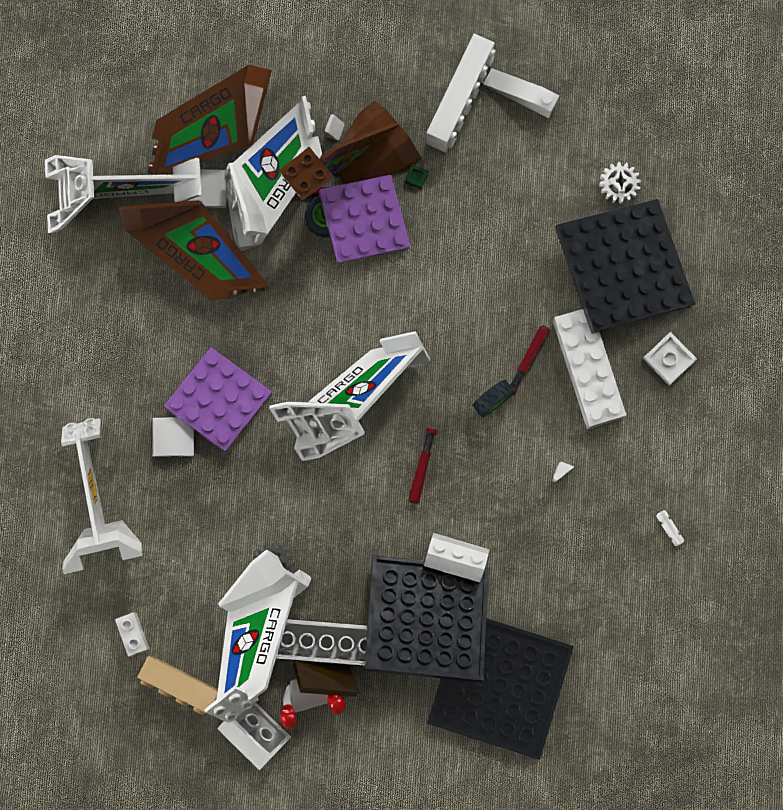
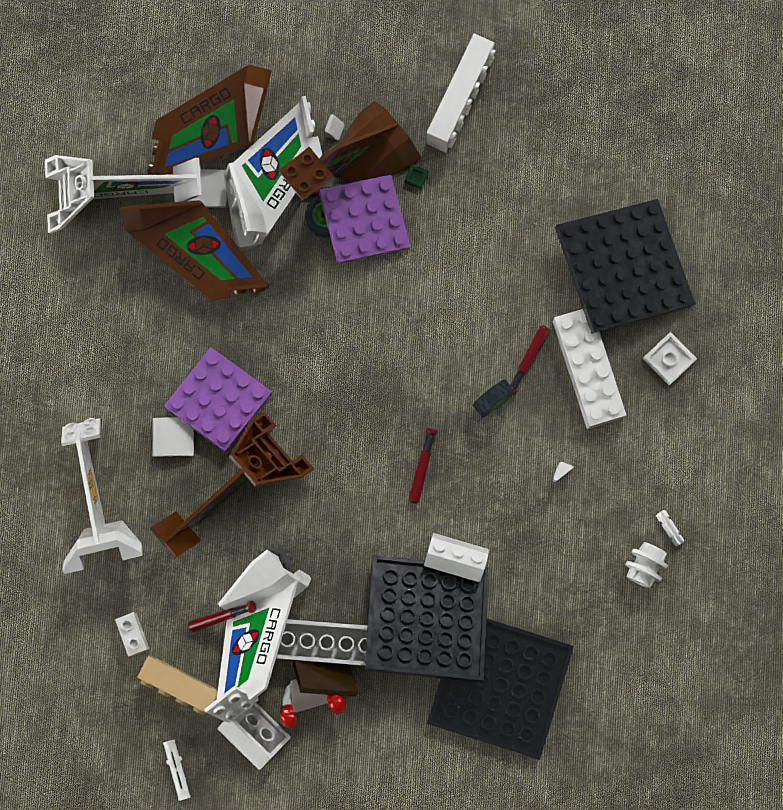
(183, 793): none -> white pin
(210, 620): none -> dark red piece
(259, 462): none -> reddish brown piece
(334, 413): white piece -> none
(522, 92): white slope -> none
(612, 183): white gear -> none
(646, 565): none -> white piece

